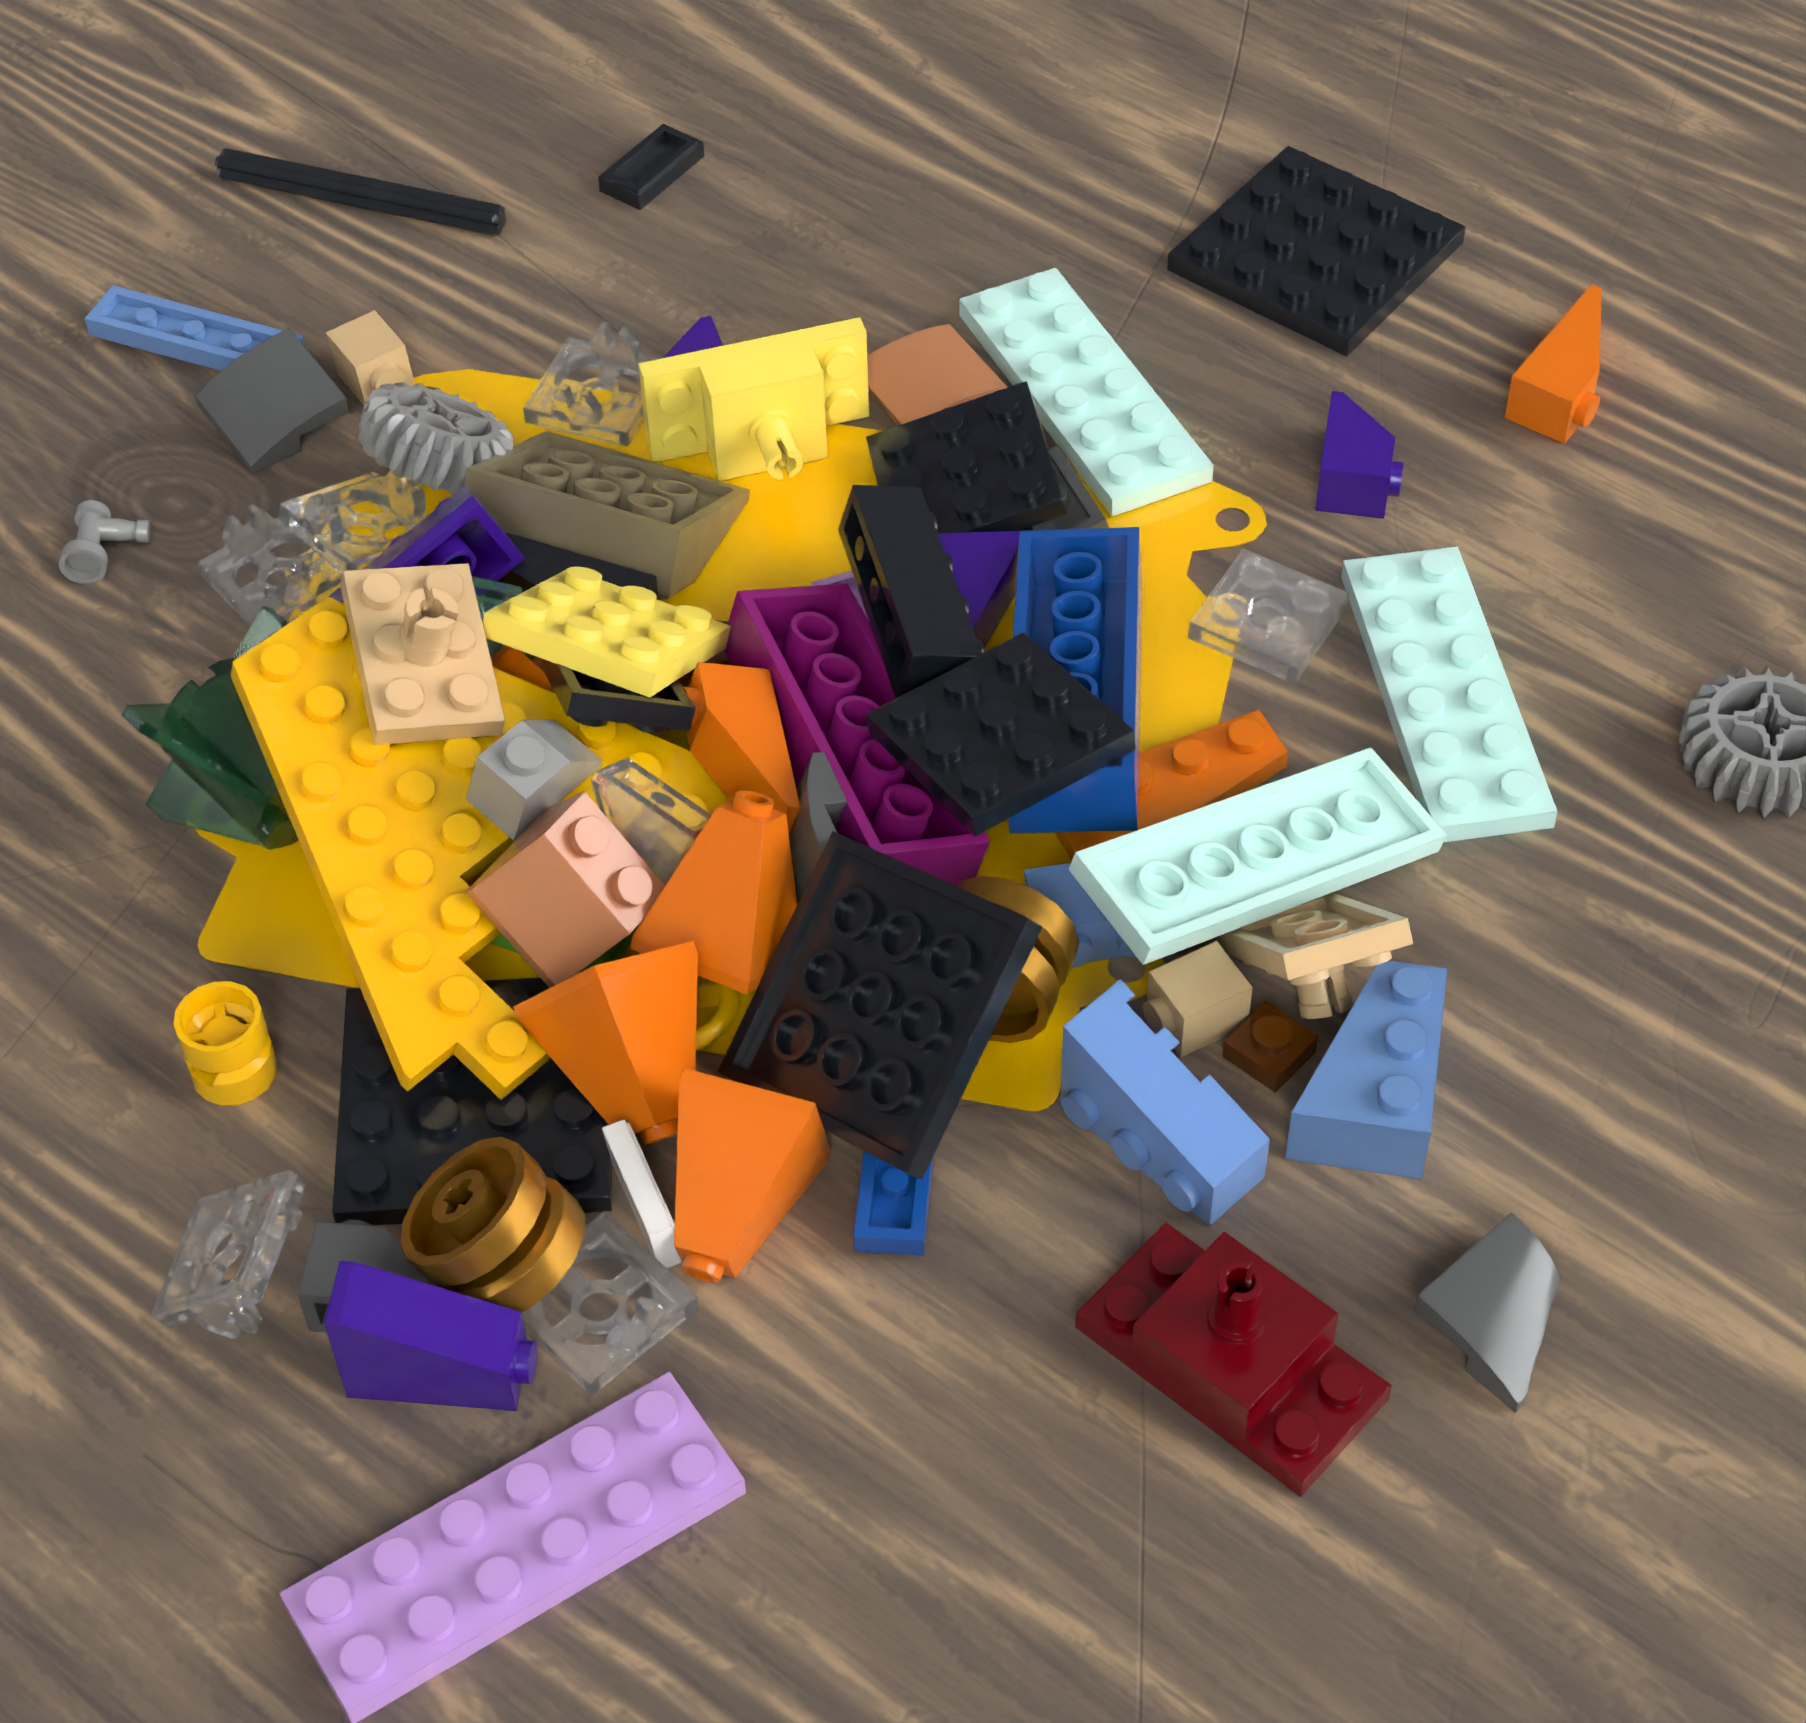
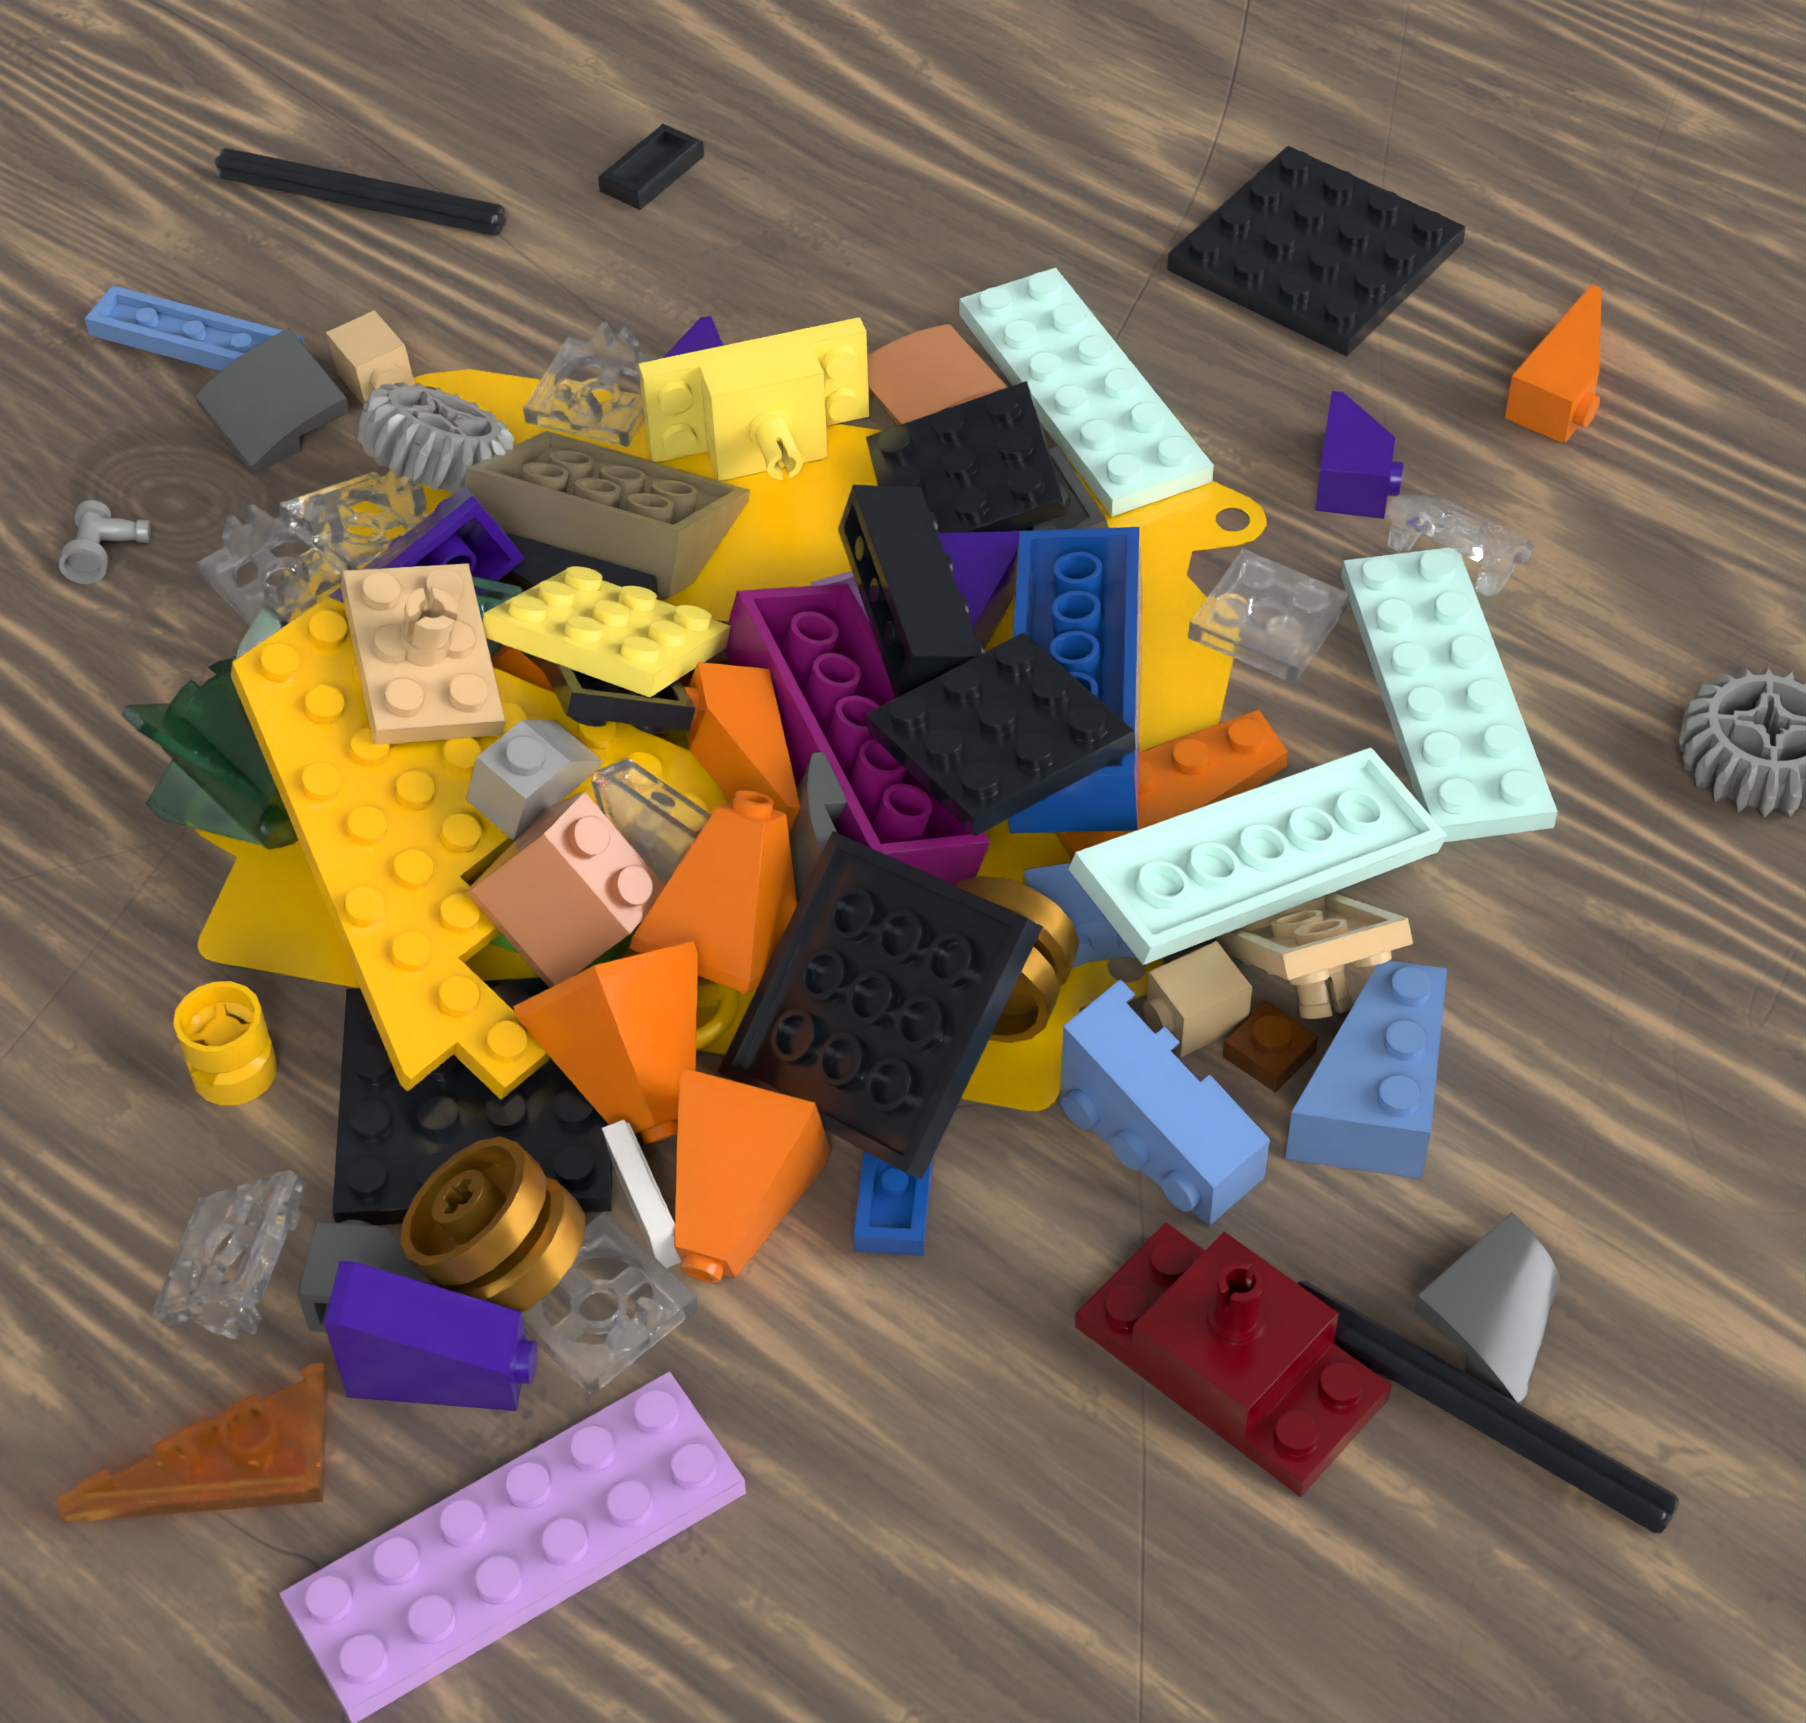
(243, 1459): none -> clear orange wing
(1461, 531): none -> clear piece
(1501, 1417): none -> black axle

